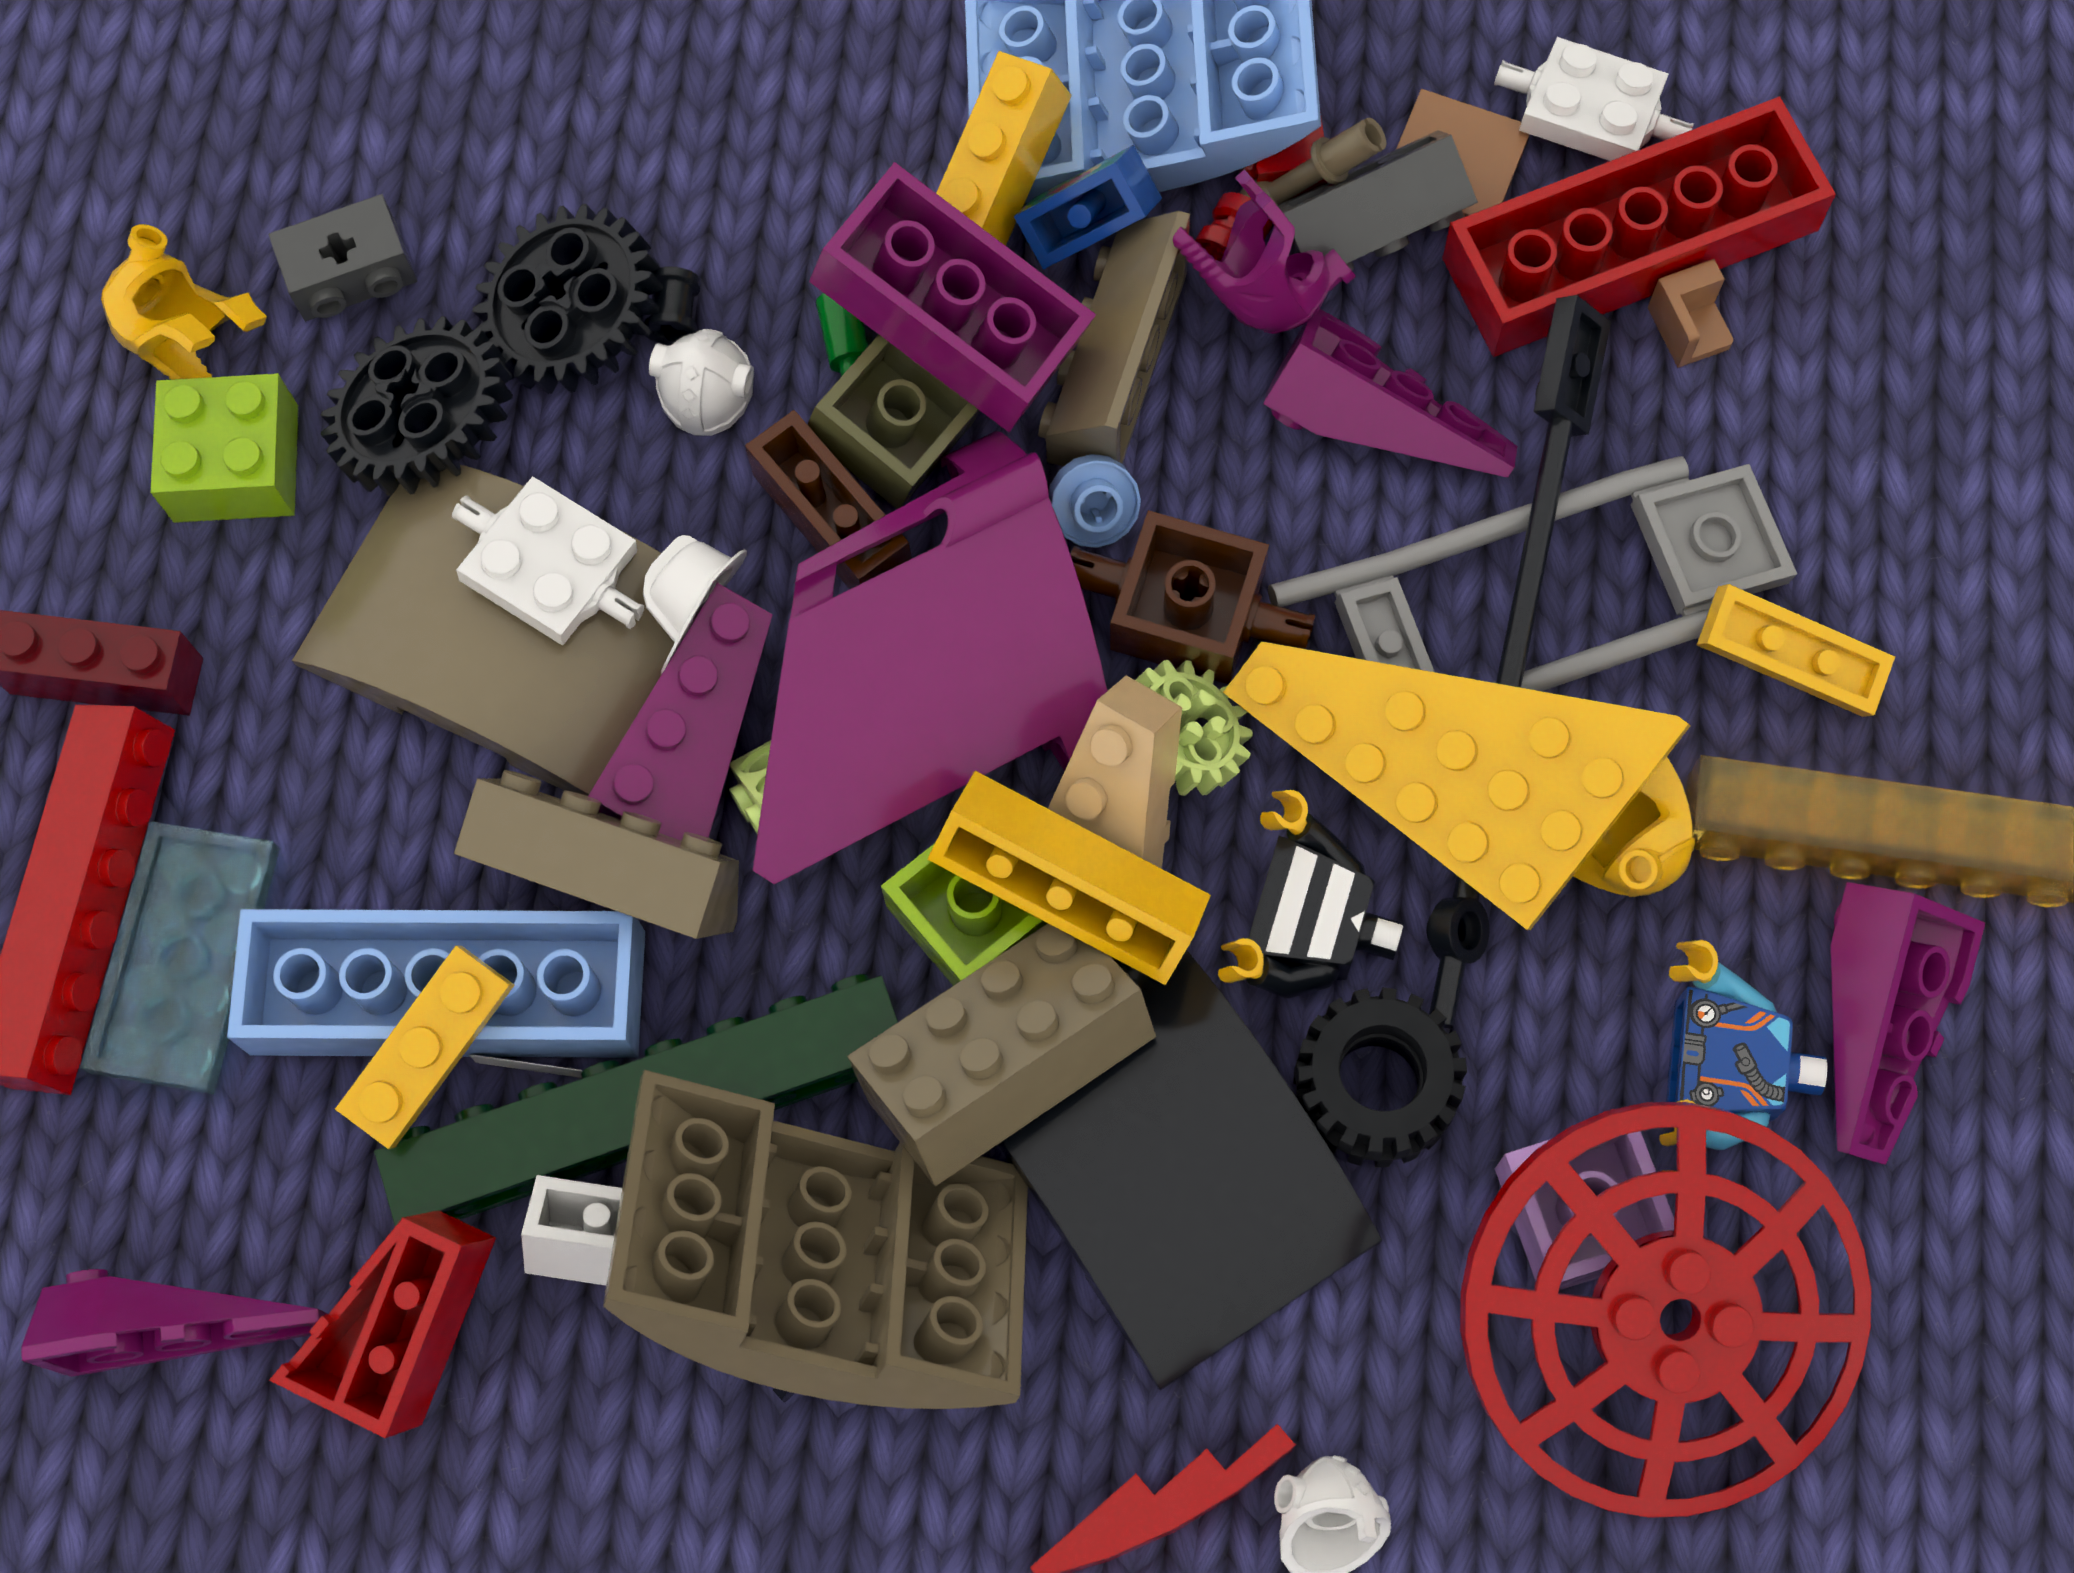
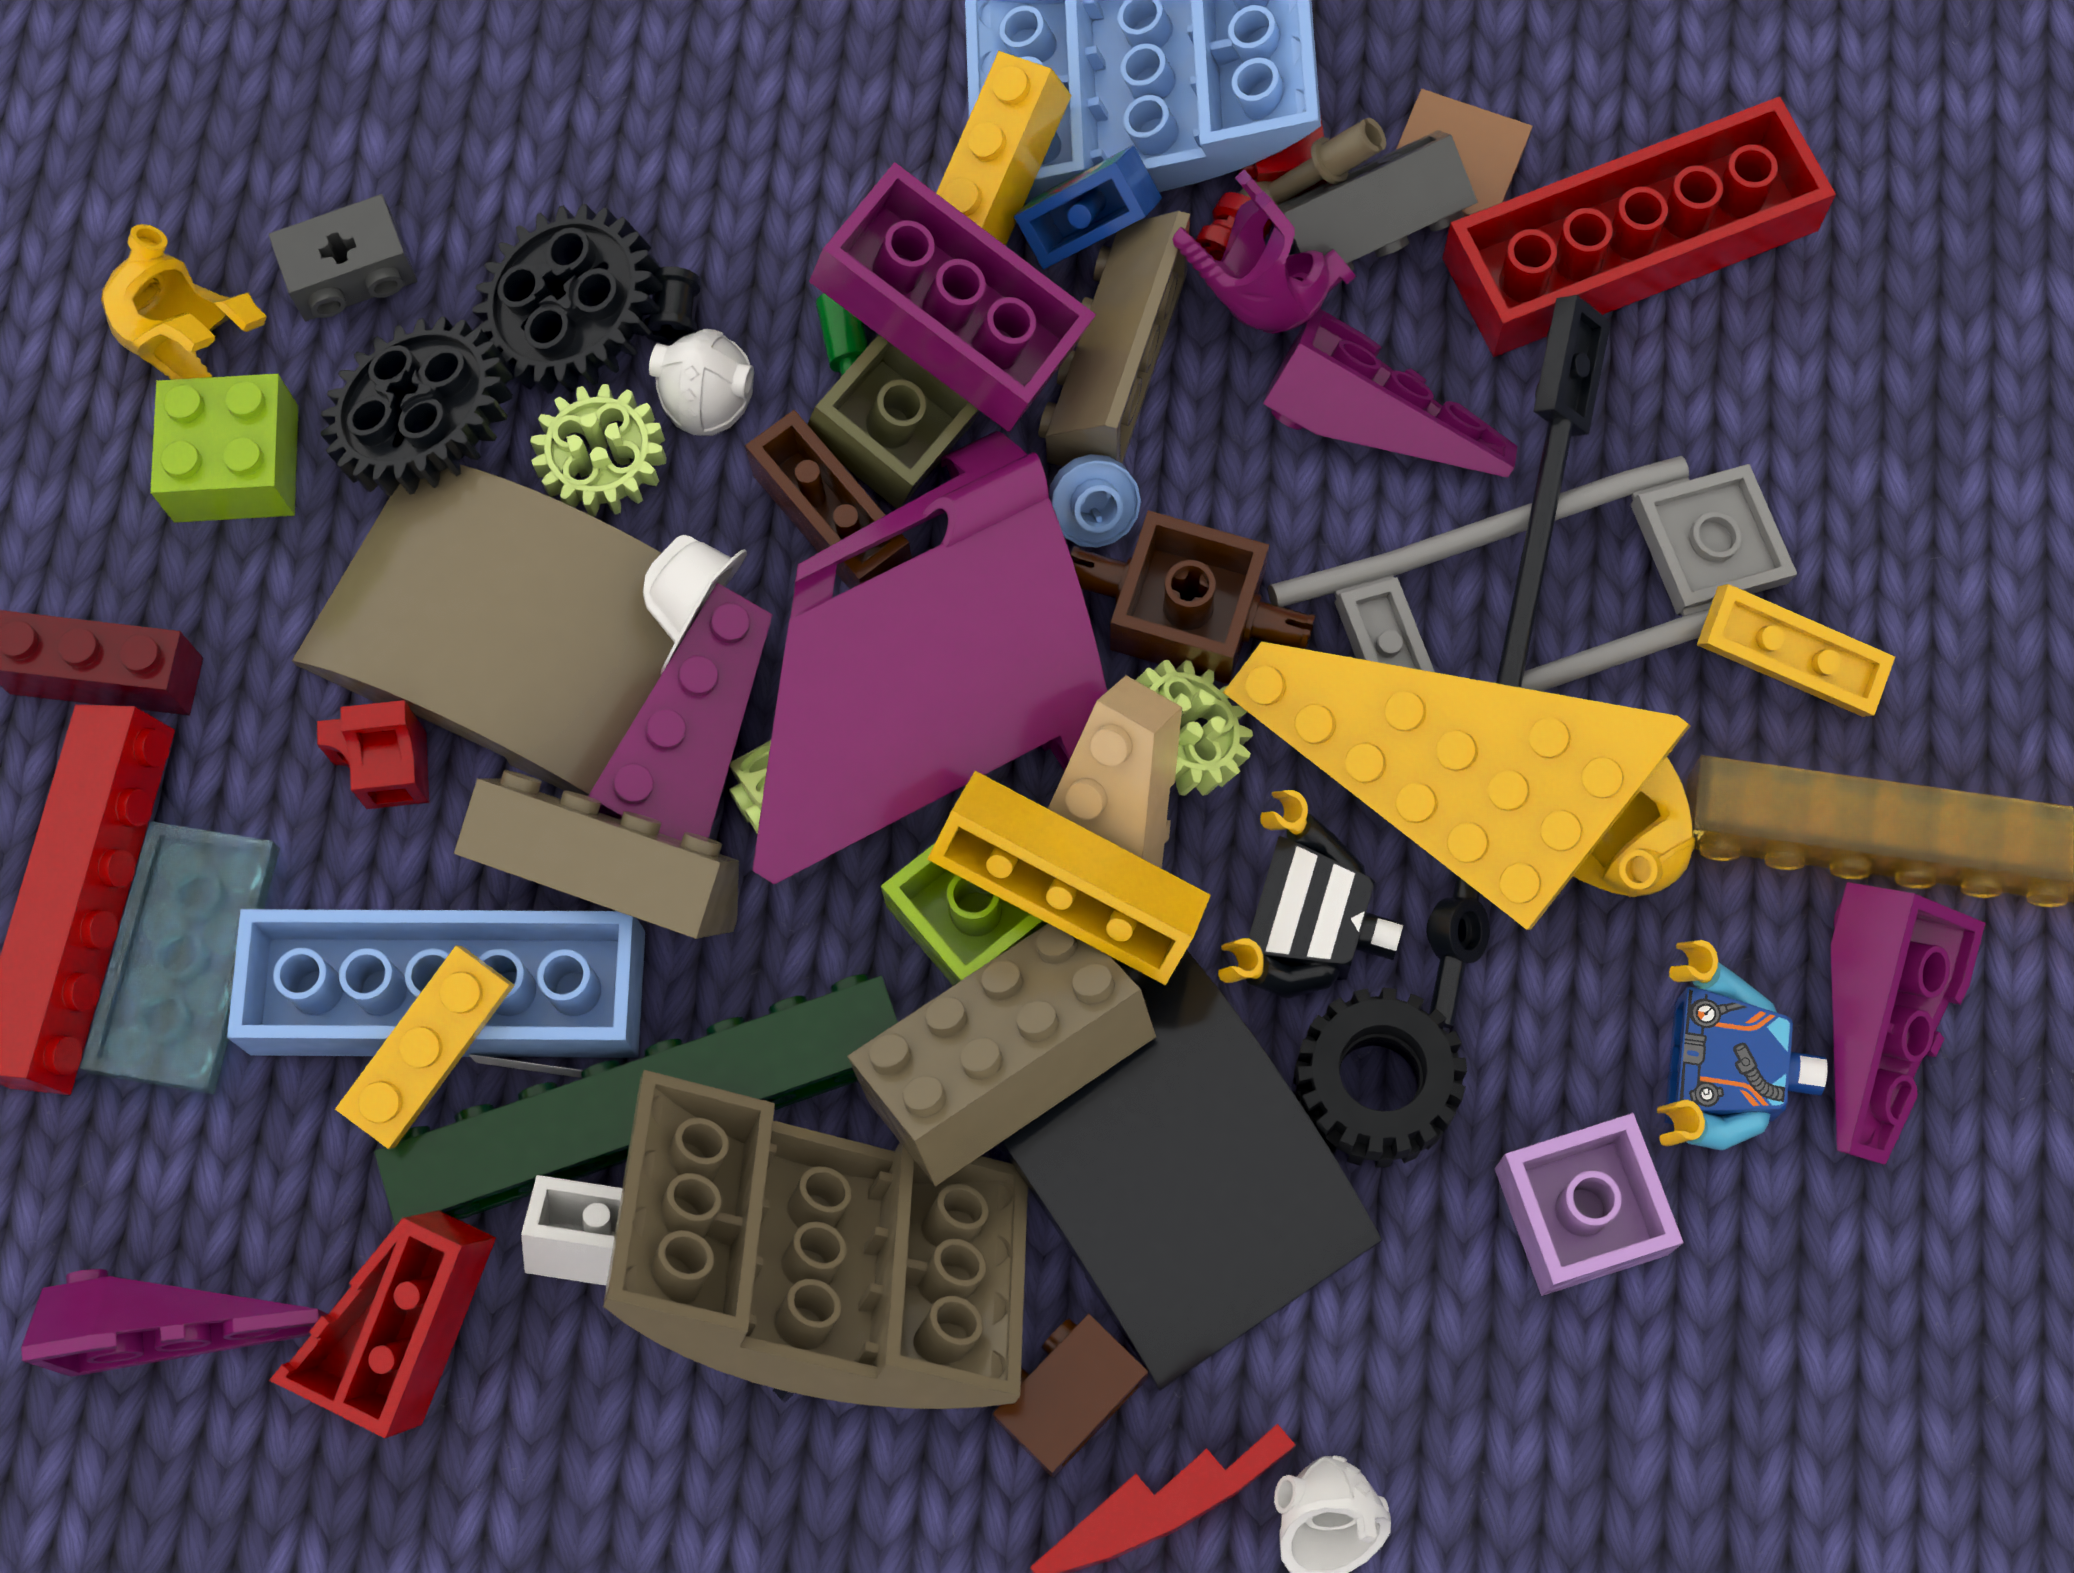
(383, 750): none -> red brick
(547, 561): white plate -> none
(589, 416): none -> yellowish green gear
(1070, 1393): none -> reddish brown brick
(1592, 101): white plate -> none
(1638, 1286): red dish -> none
(1688, 315): medium nougat panel -> none

